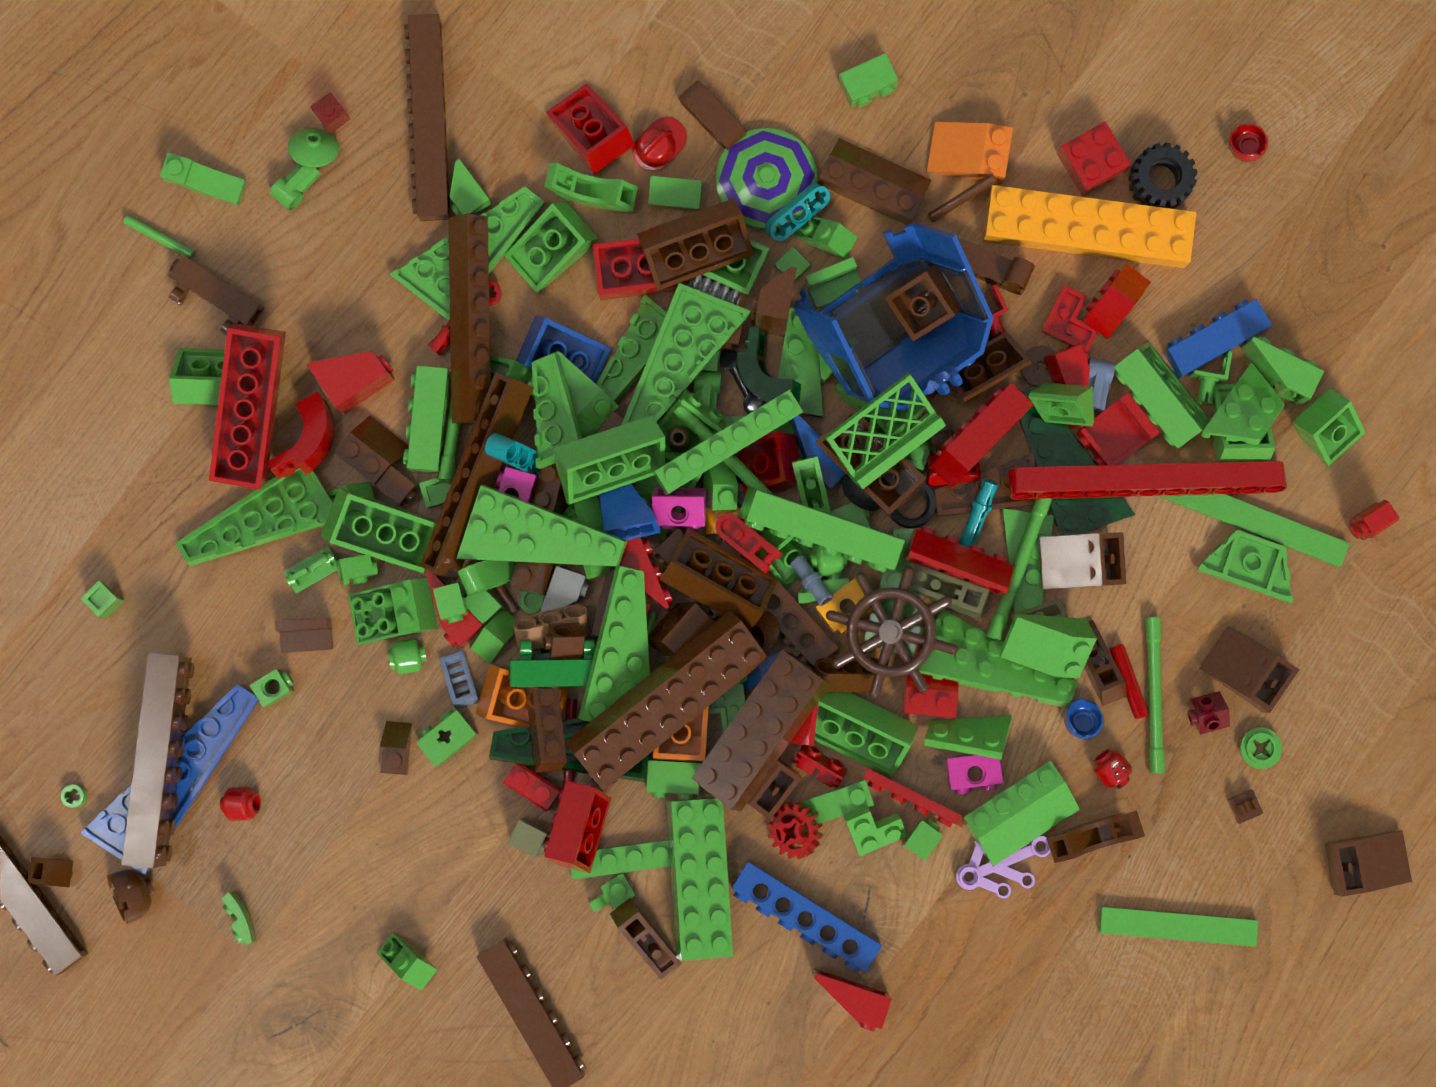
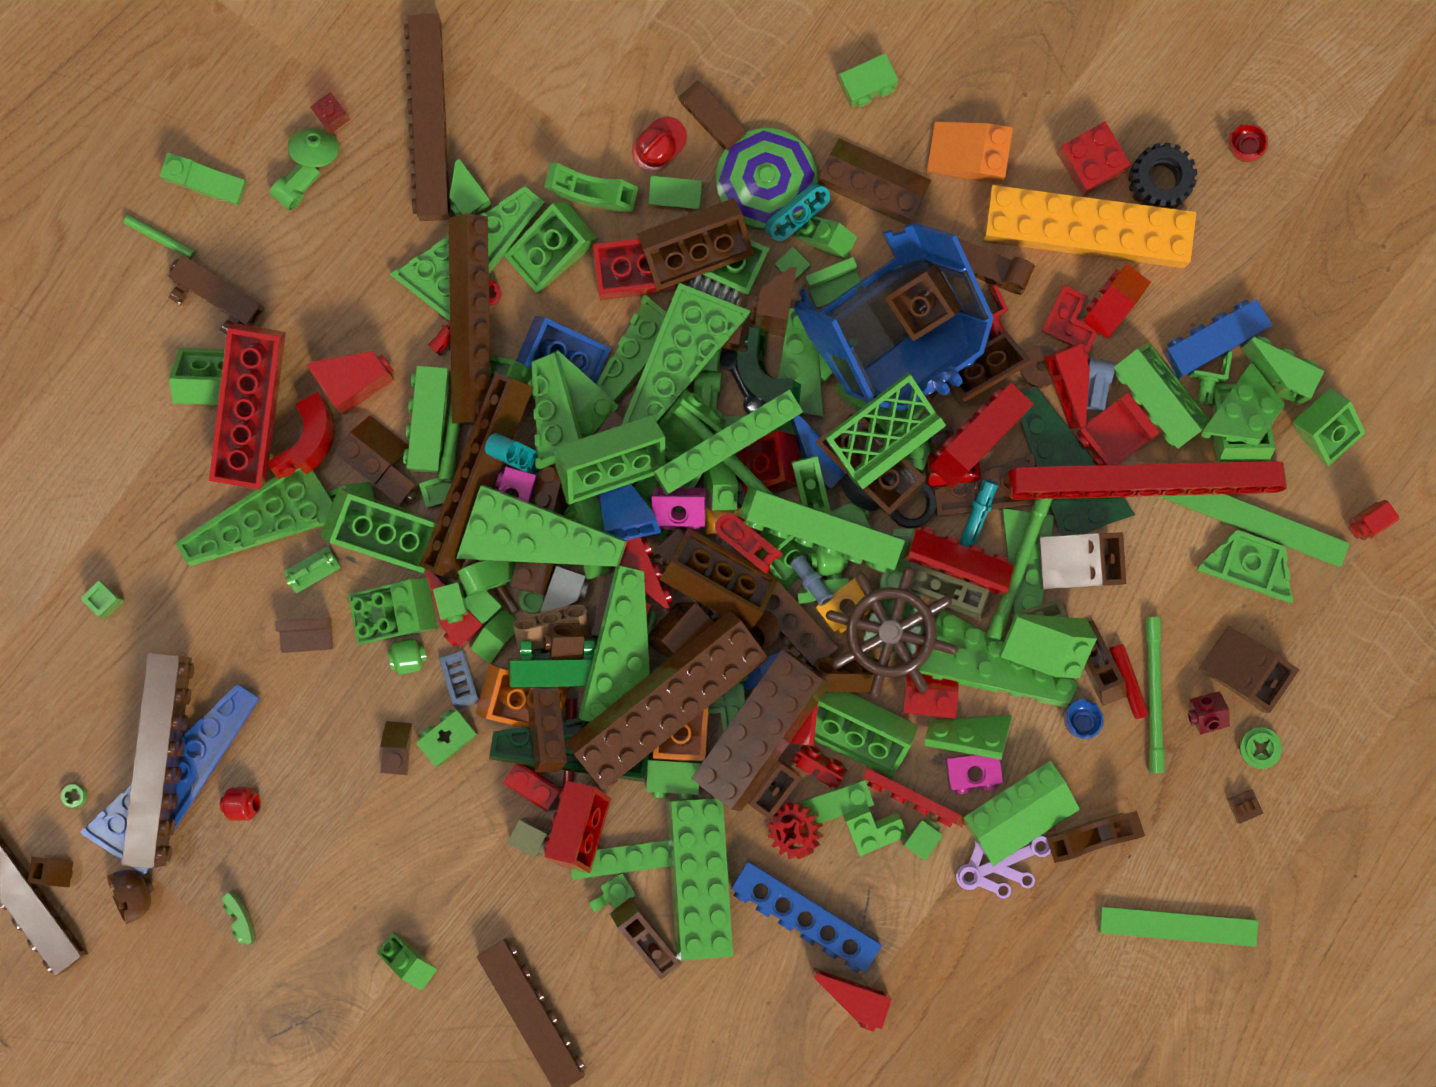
(262, 691): bright green brick -> none
(356, 569): bright green brick -> none
(591, 128): red slope -> none
(685, 442): cone -> none
(962, 197): reddish brown bar -> none
(1064, 403): bright green slope -> none
(1112, 769): red head -> none
(1368, 863): reddish brown slope -> none

